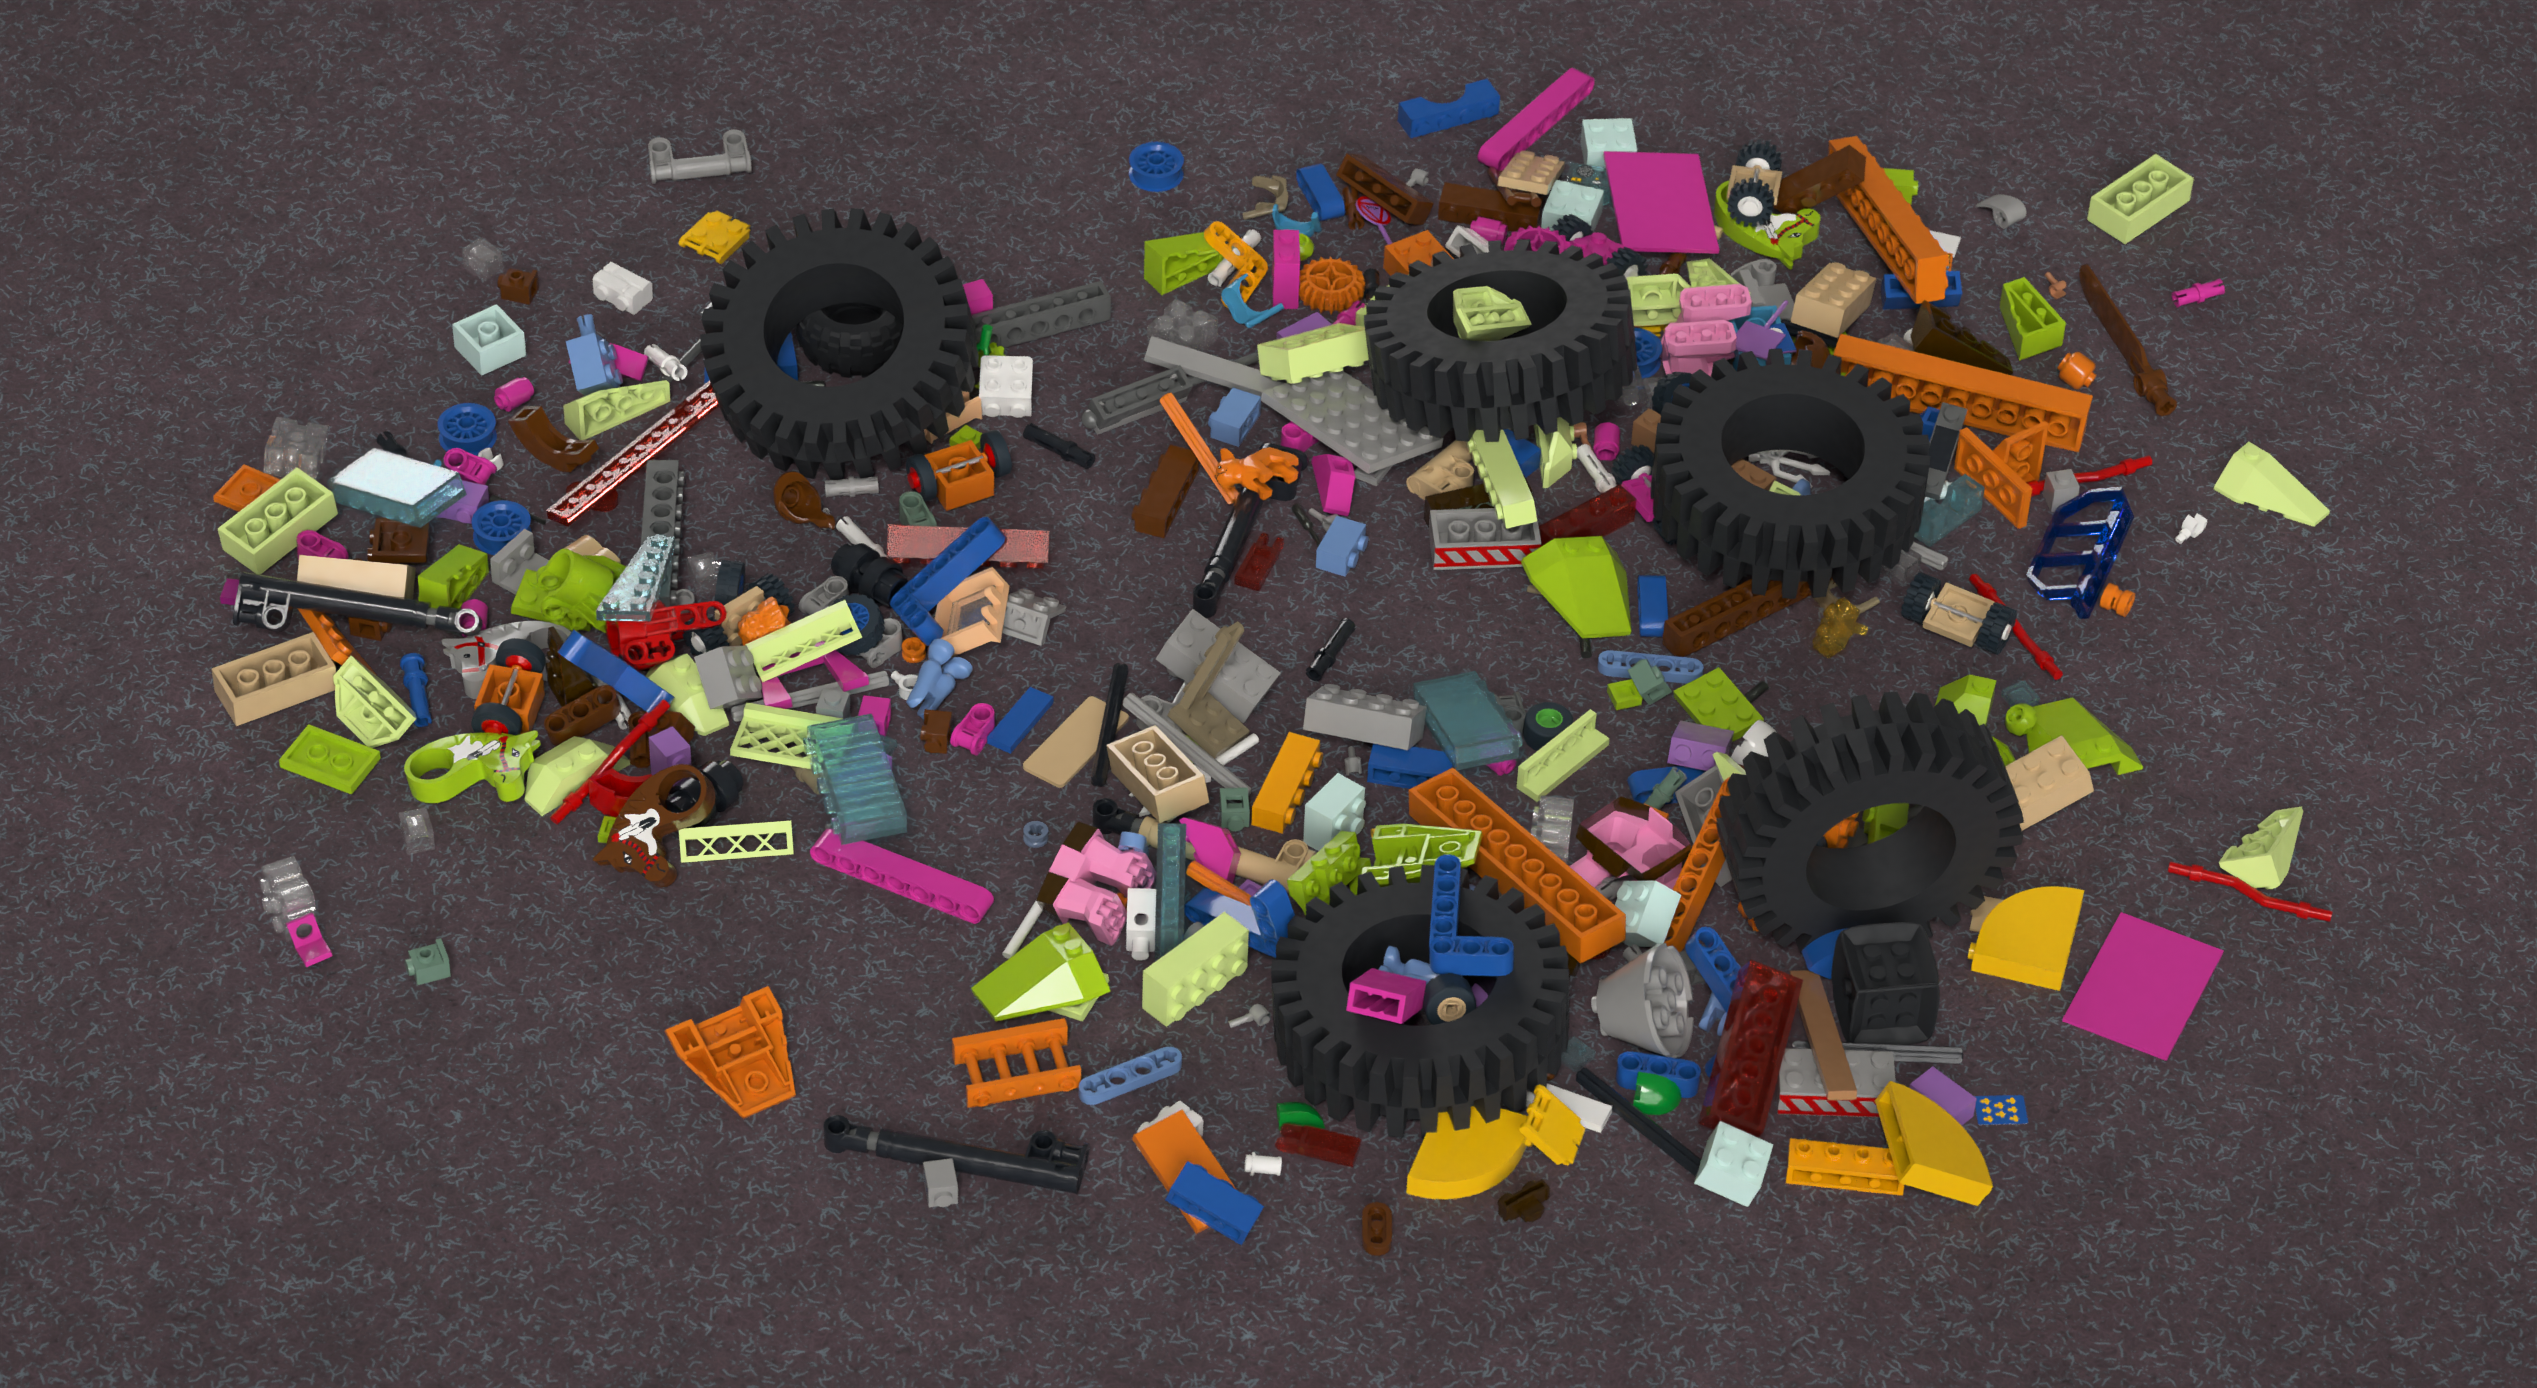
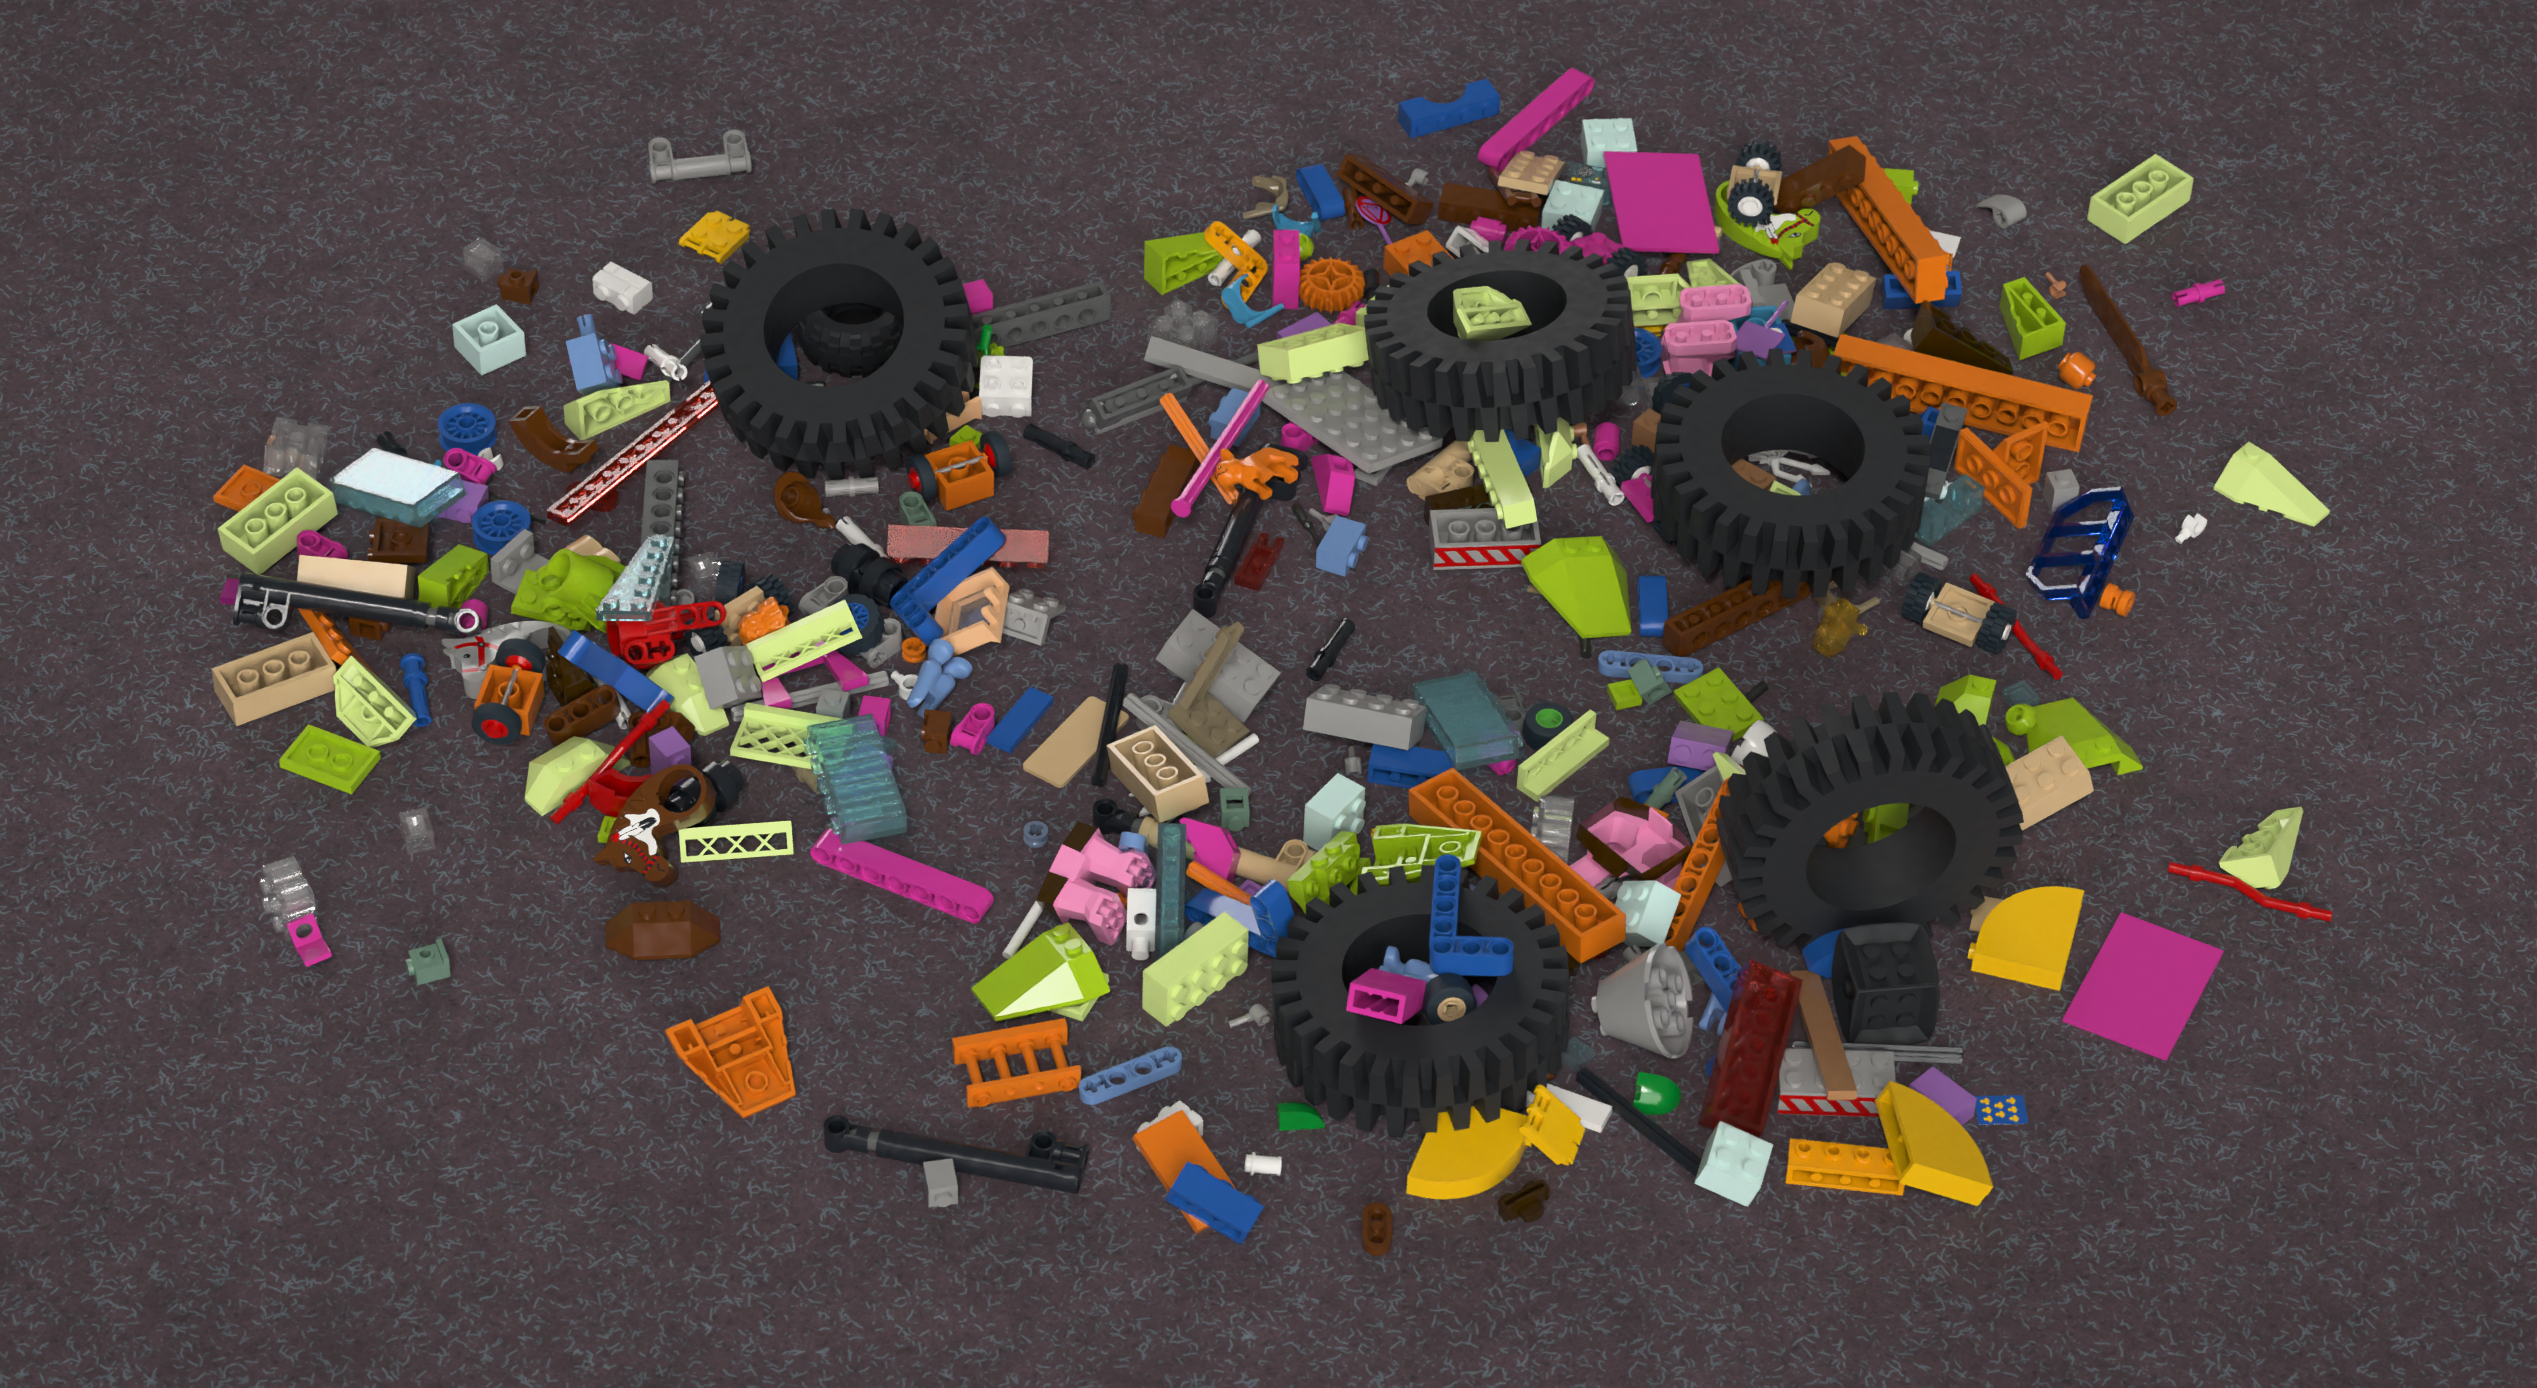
(472, 758): lime animal -> none
(513, 394): dark pink brick -> none
(662, 930): none -> reddish brown wedge
(1156, 166): blue wheel -> none
(1183, 504): none -> dark pink axle
(1286, 782): light orange brick -> none
(1318, 1144): clear red hinge -> none
(1592, 518): clear red brick -> none
(1680, 1071): blue beam -> none
(2124, 467): red bar -> none

